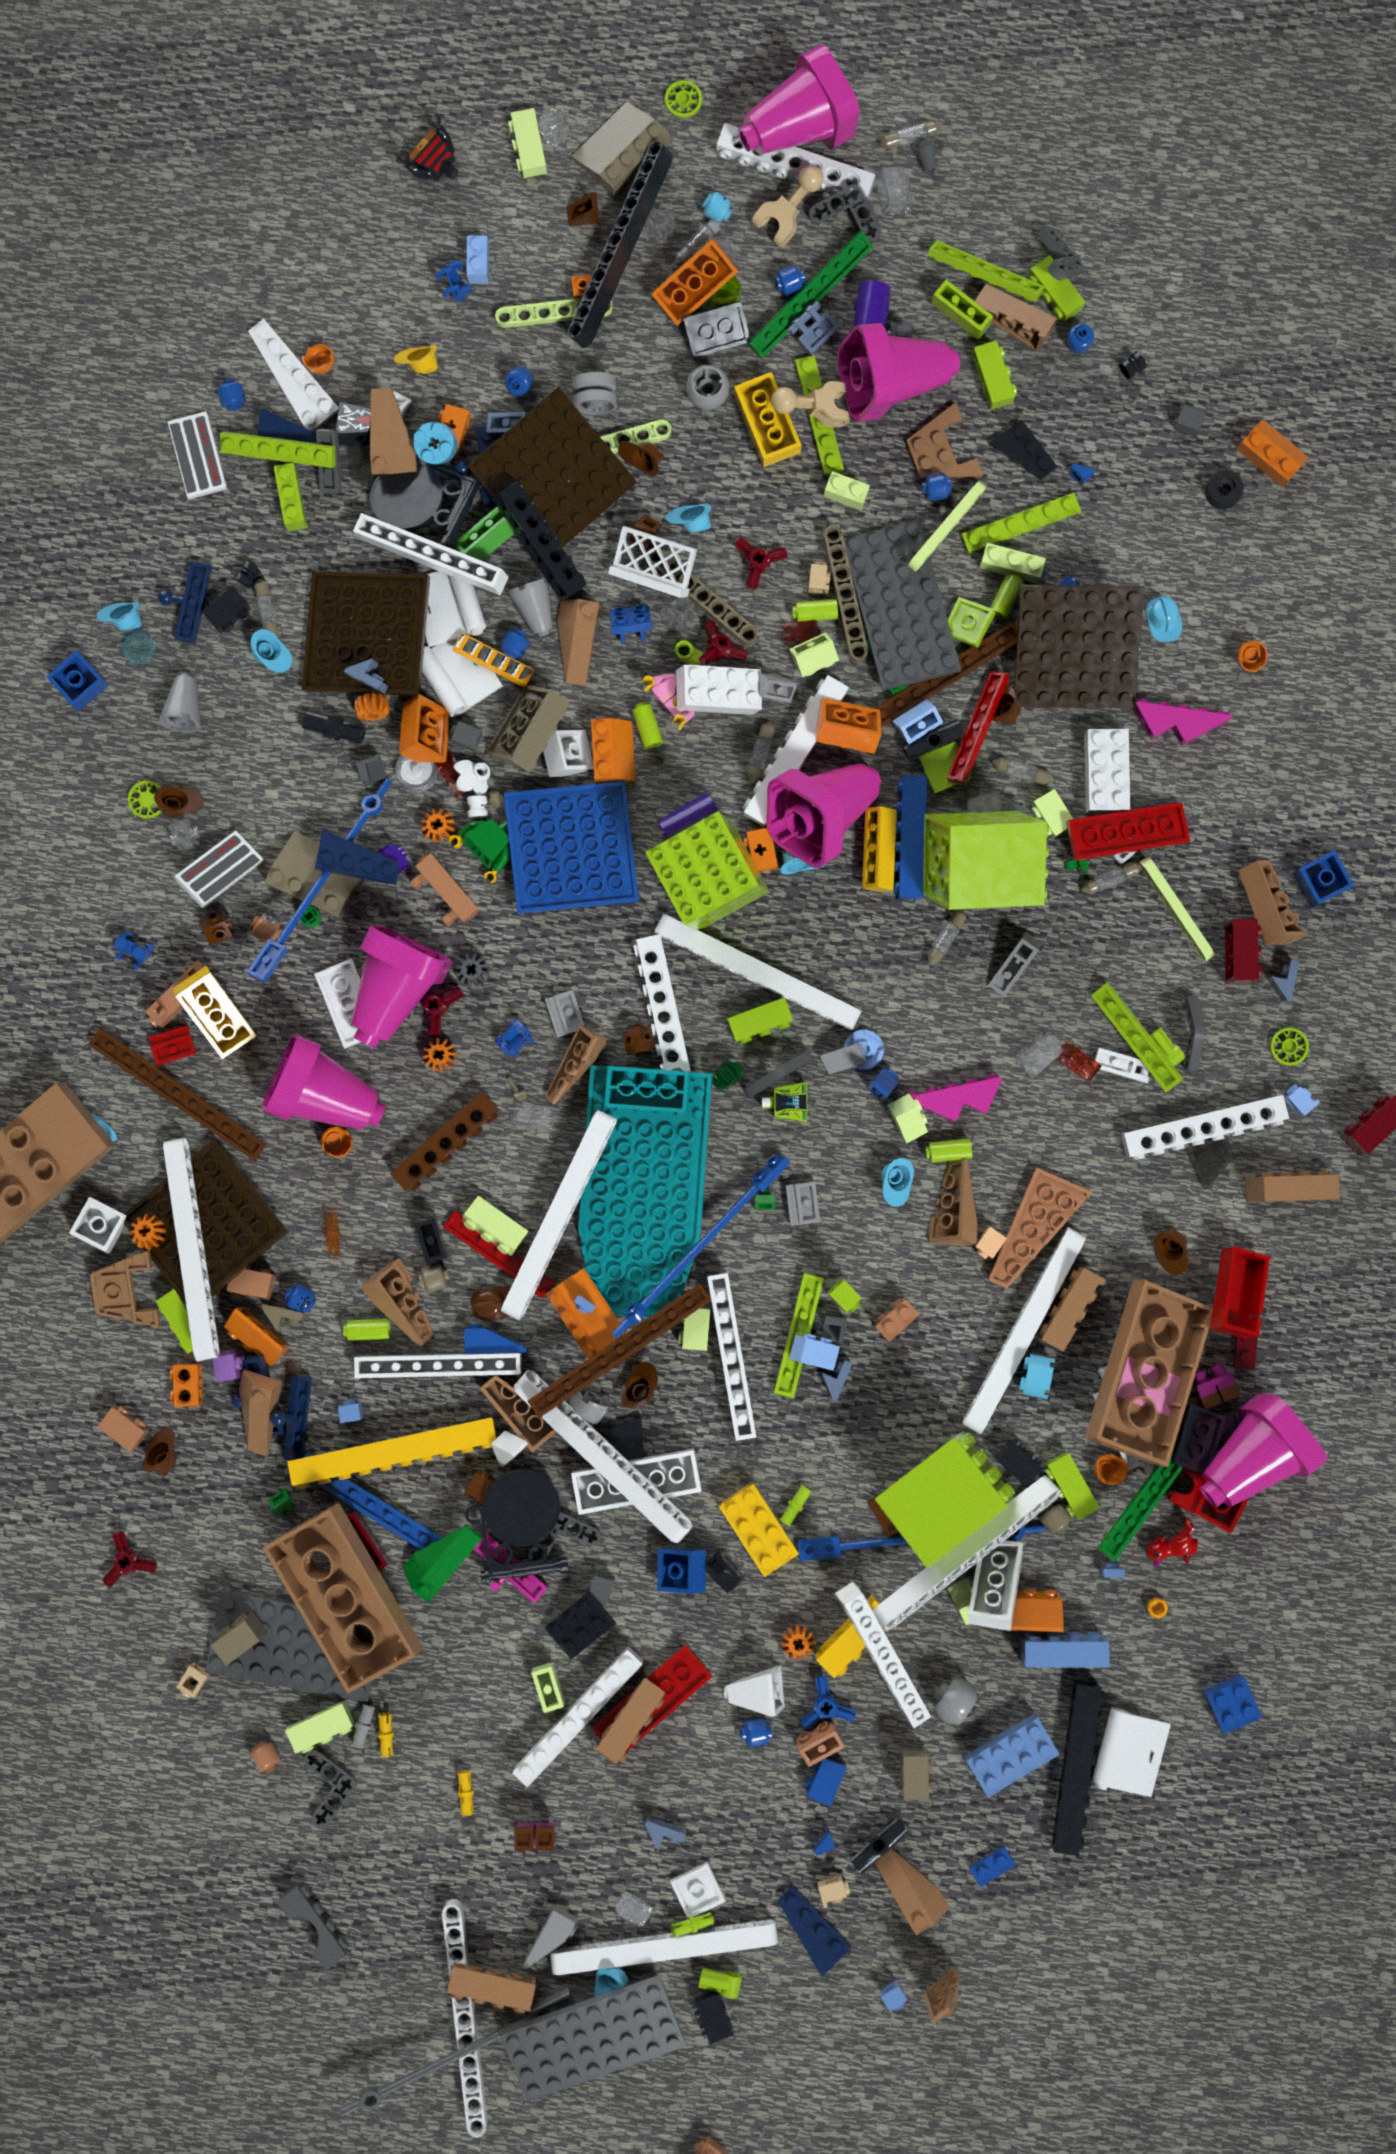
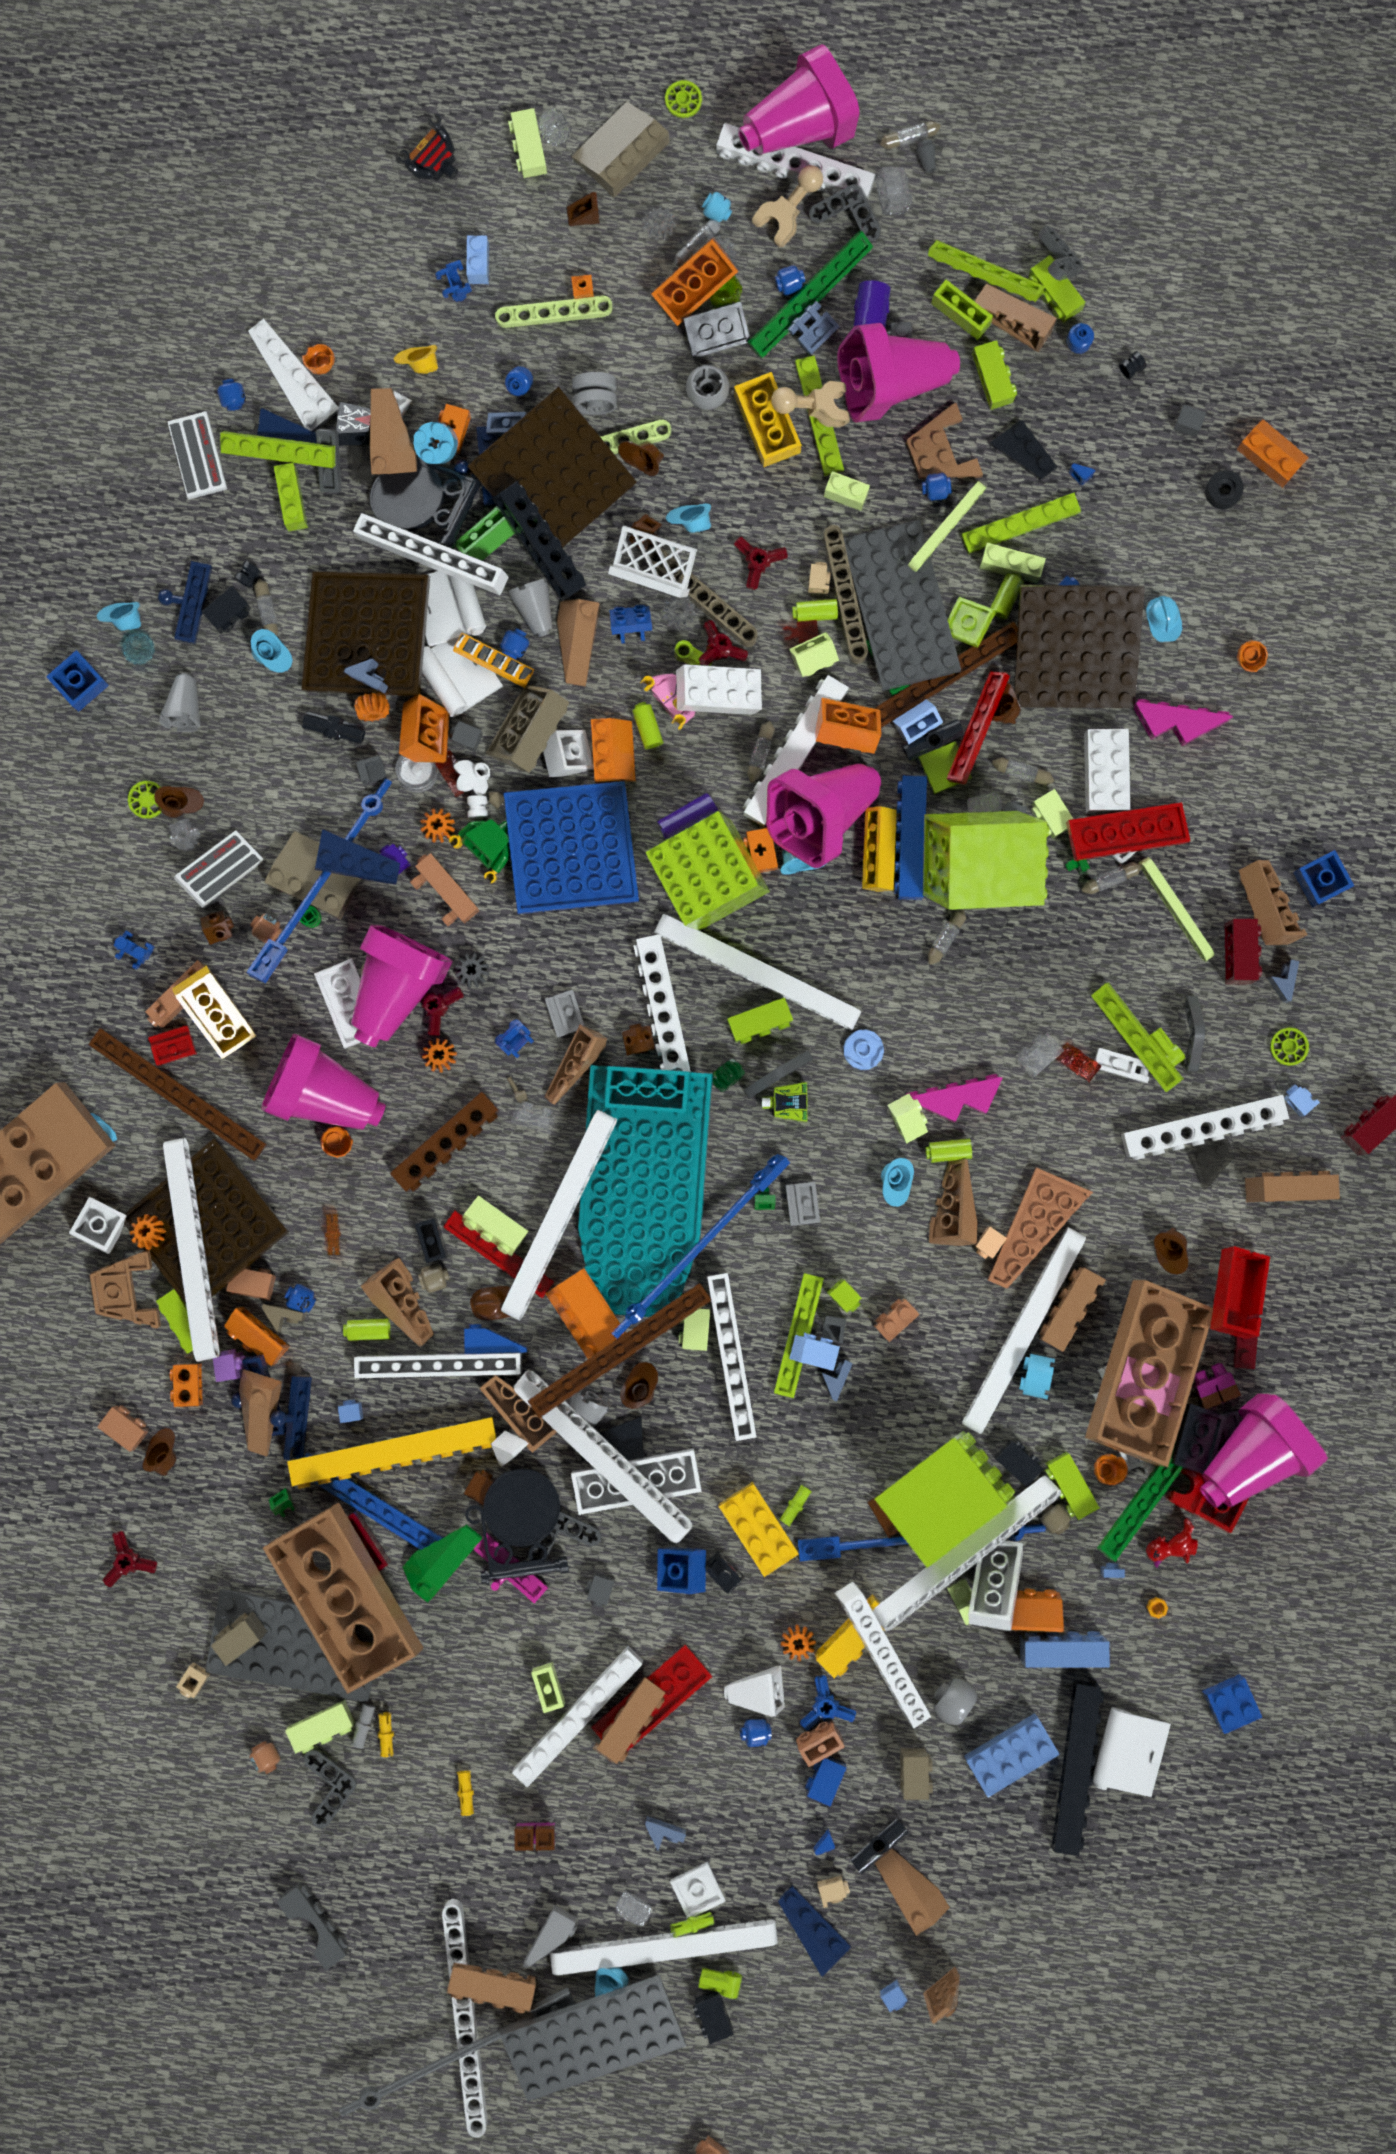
(580, 1625): black plate -> none
(584, 1305): medium blue plate -> none
(620, 244): black beam -> none
(776, 687): light grey slope -> none
(844, 1058): light grey slope -> none
(883, 1083): blue slope -> none
(992, 1866): blue plate -> none
(1015, 964): light grey slope -> none

